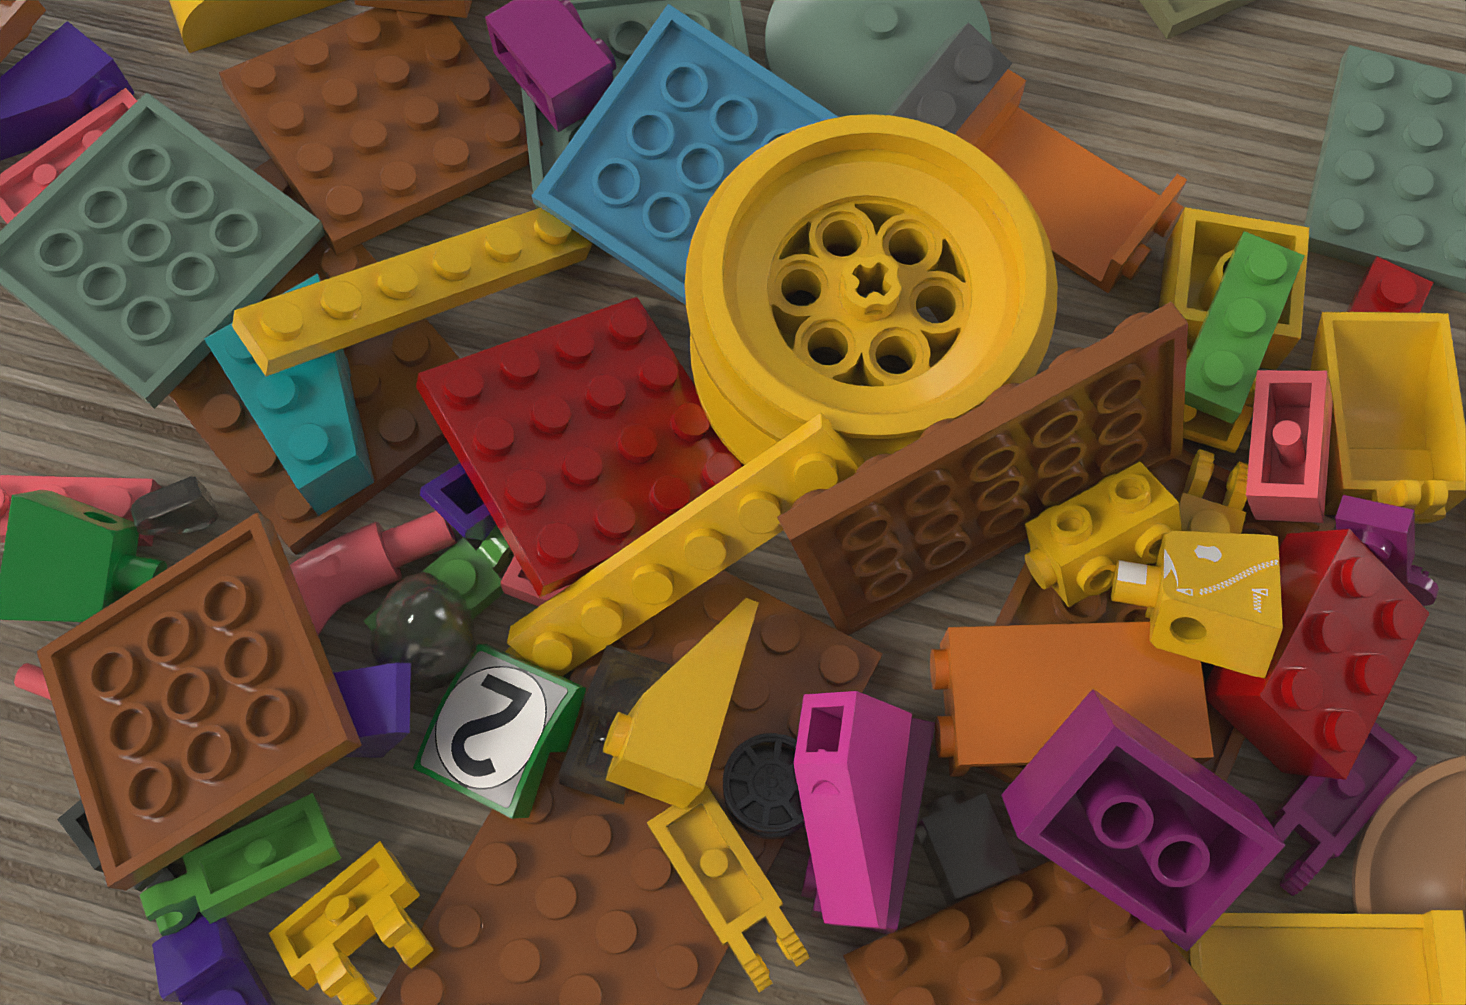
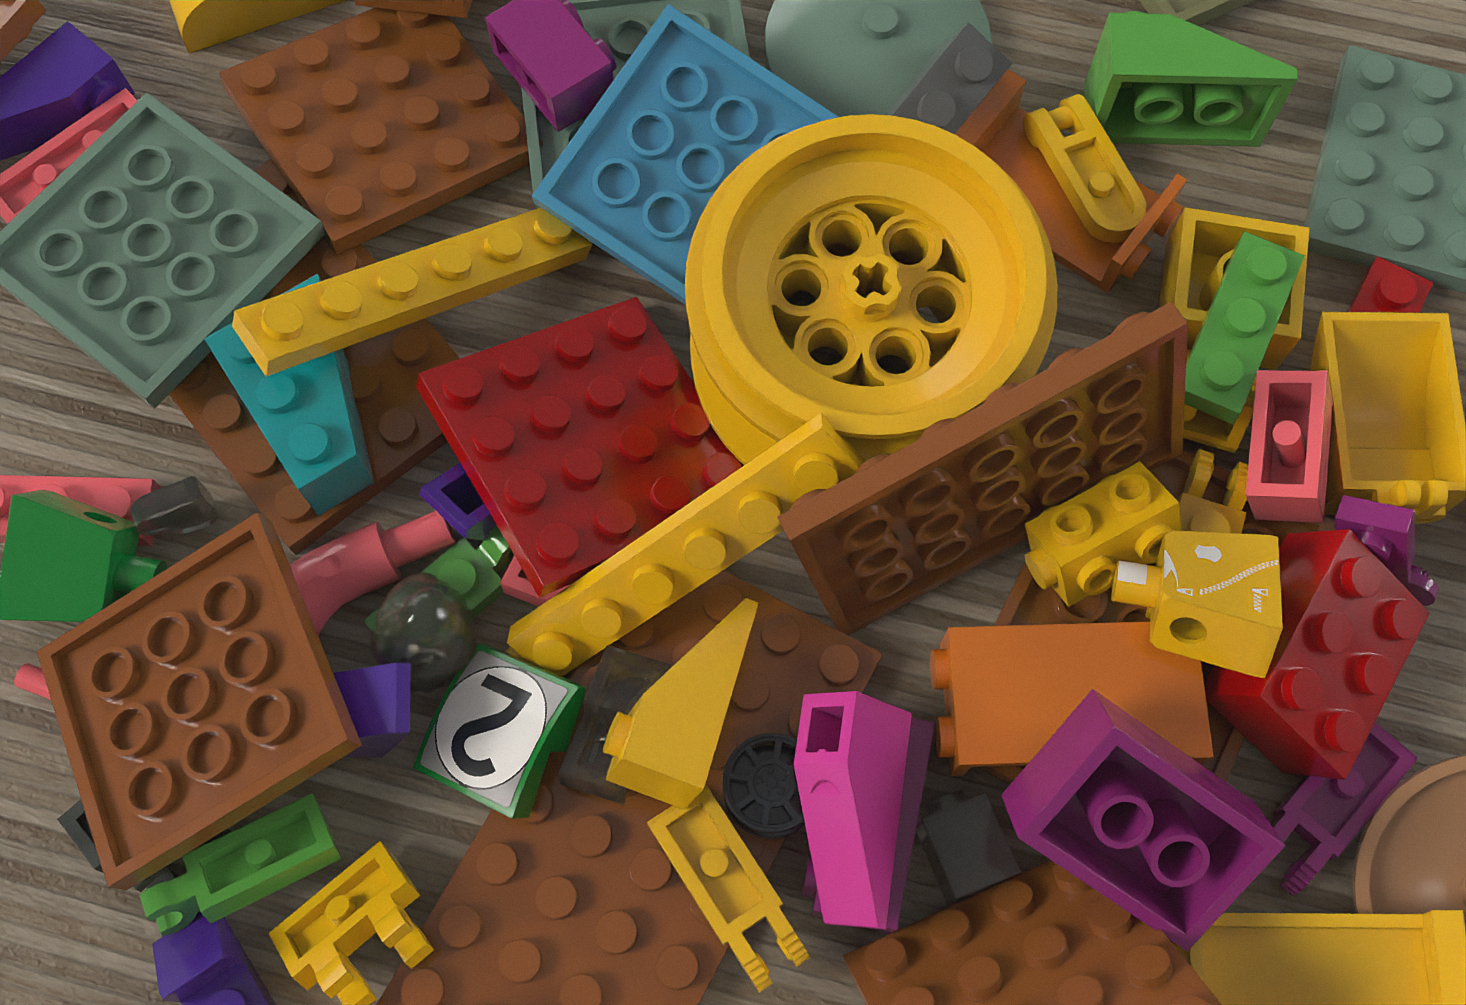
(1088, 168): none -> yellow plate
(1182, 84): none -> bright green slope

